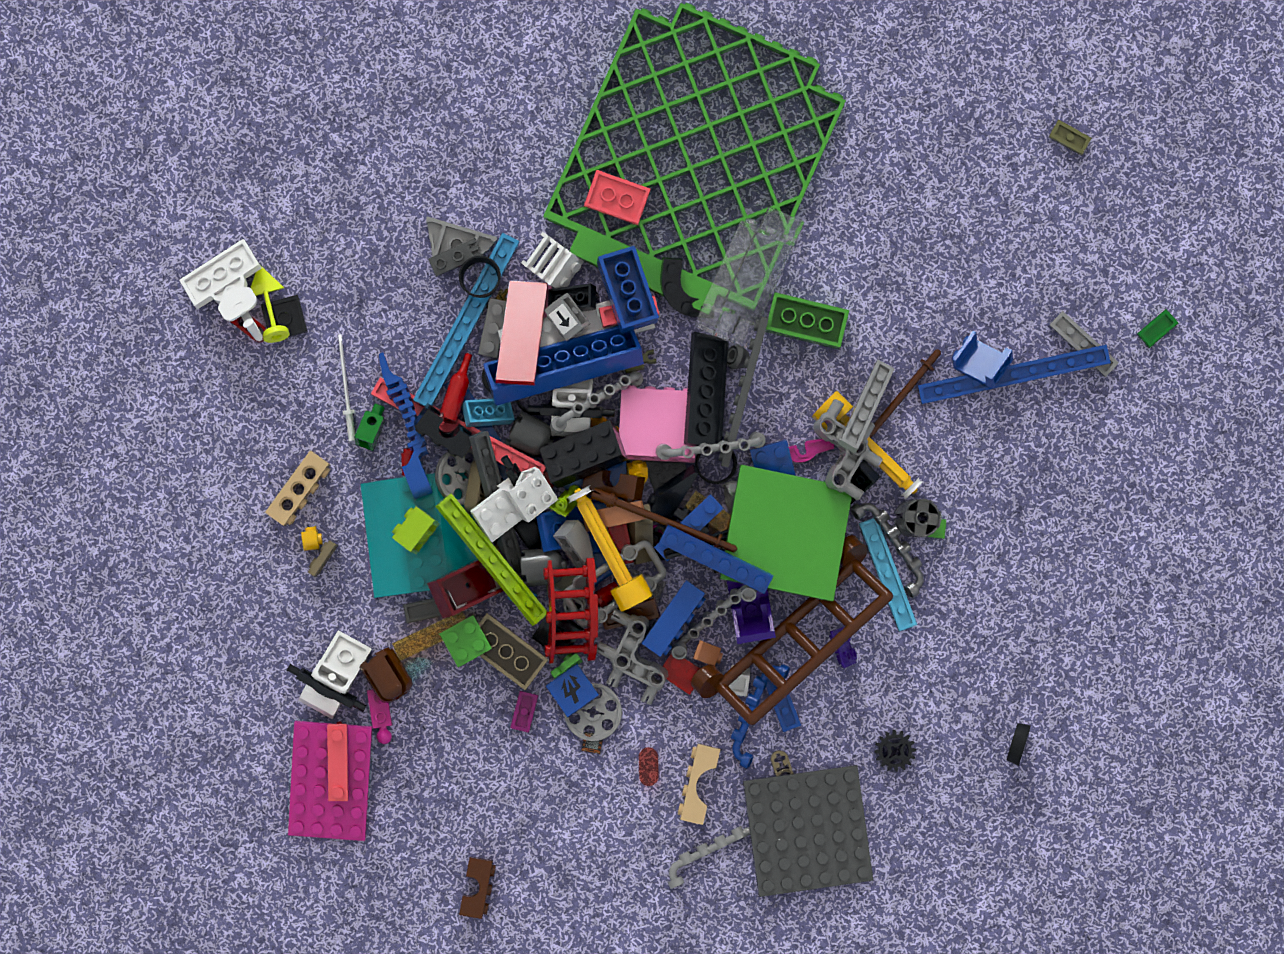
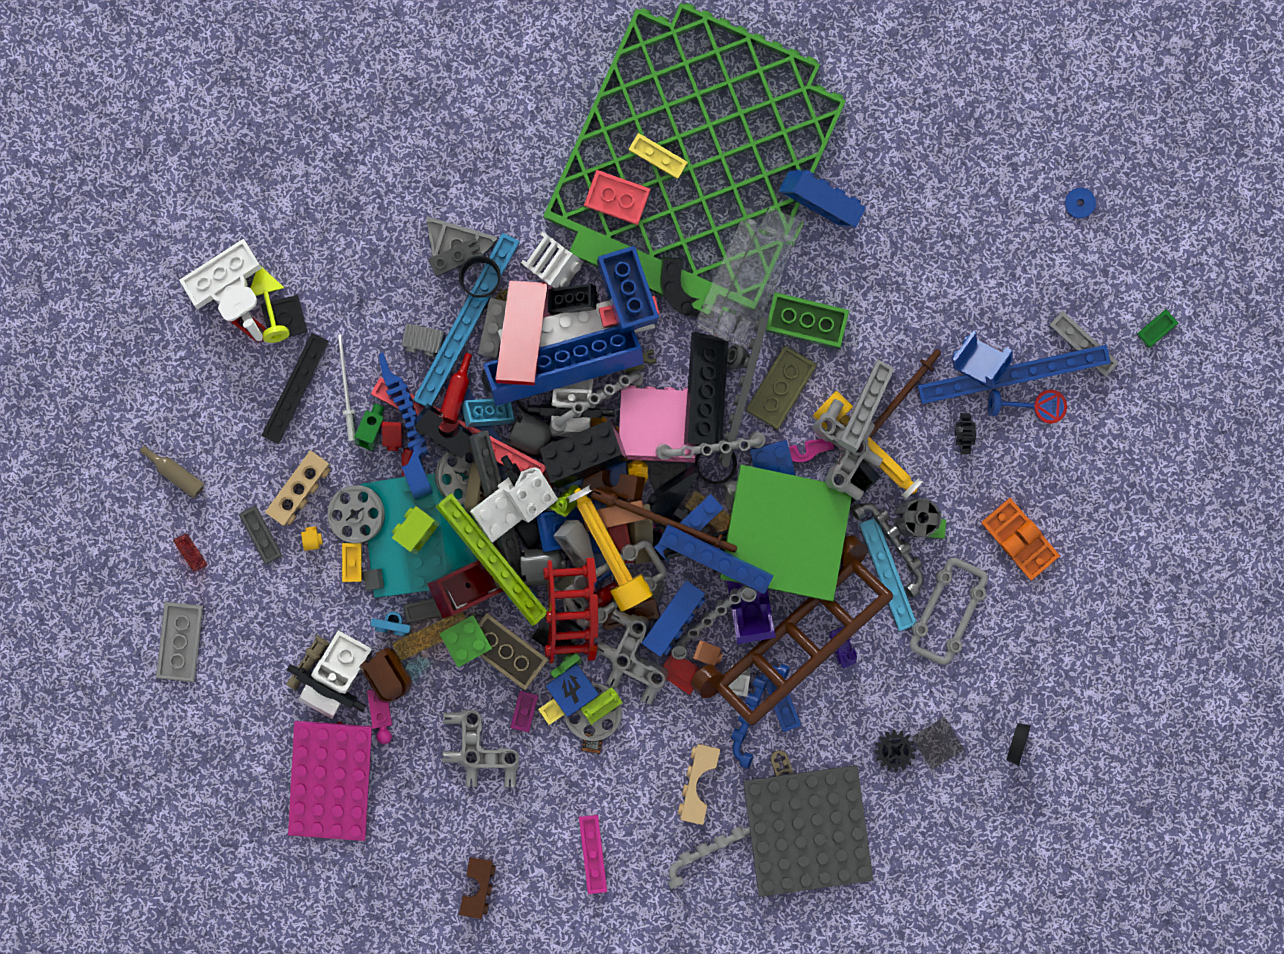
(175, 473): none -> dark tan piece
(179, 641): none -> light grey tile
(190, 552): none -> clear red slope
(260, 534): none -> dark grey tile
(295, 388): none -> black plate
(312, 655): none -> dark tan pin
(326, 552): dark tan plate -> none
(337, 762): coral plate -> none
(351, 562): none -> yellow plate
(364, 516): none -> light grey wedge
(373, 579): none -> dark grey tile
(384, 625): none -> dark azure plate
(392, 435): none -> red slope
(422, 339): none -> light grey brick
(485, 758): none -> light grey pin
(551, 711): none -> light yellow plate
(566, 317): light grey brick -> none
(593, 854): none -> dark pink plate
(601, 705): none -> lime hinge
(648, 766): clear red tile -> none
(658, 156): none -> light yellow plate
(781, 387): none -> olive tile
(822, 198): none -> blue brick
(938, 743): none -> clear smoke tile
(965, 433): none -> black gear
(976, 593): none -> light grey bar
(1020, 539): none -> orange plate
(1049, 405): none -> blue piece
(1070, 137): olive plate -> none
(1087, 198): none -> blue piece

